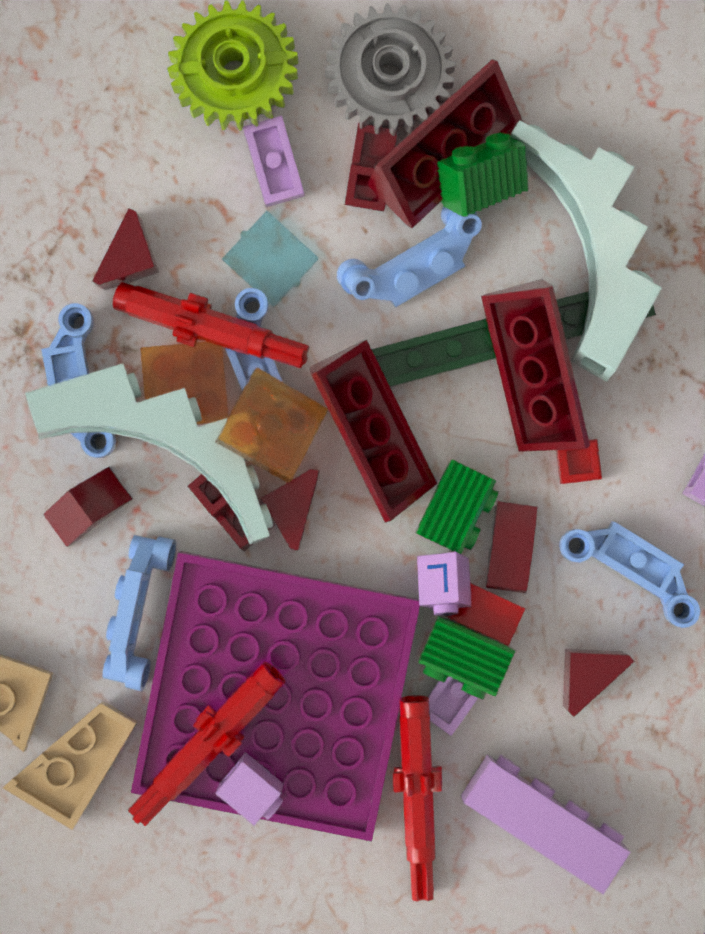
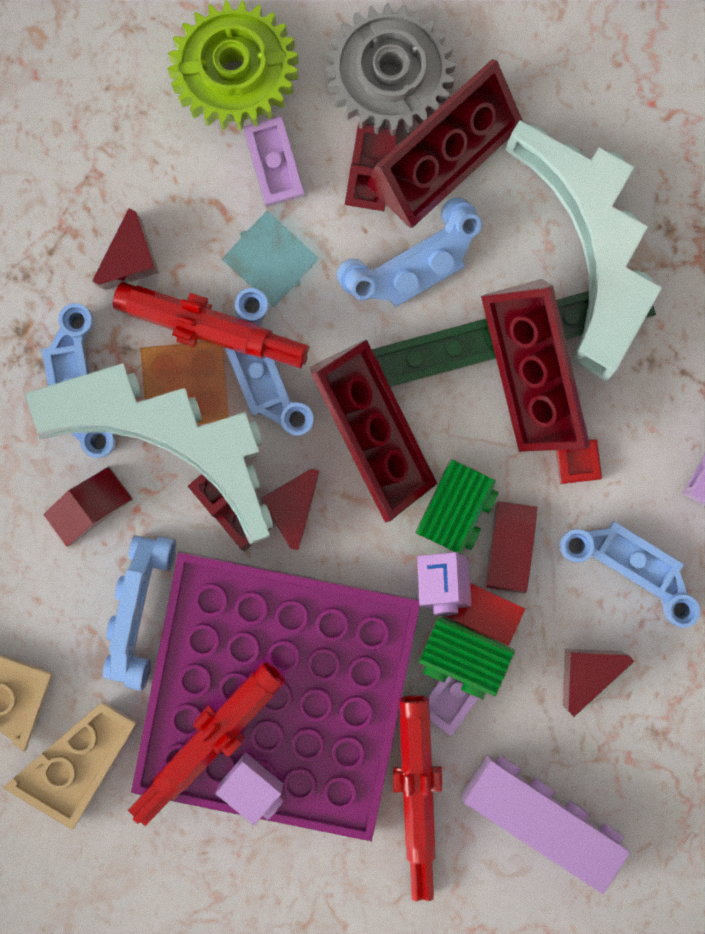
(272, 425): clear orange plate -> none
(483, 174): green brick -> none

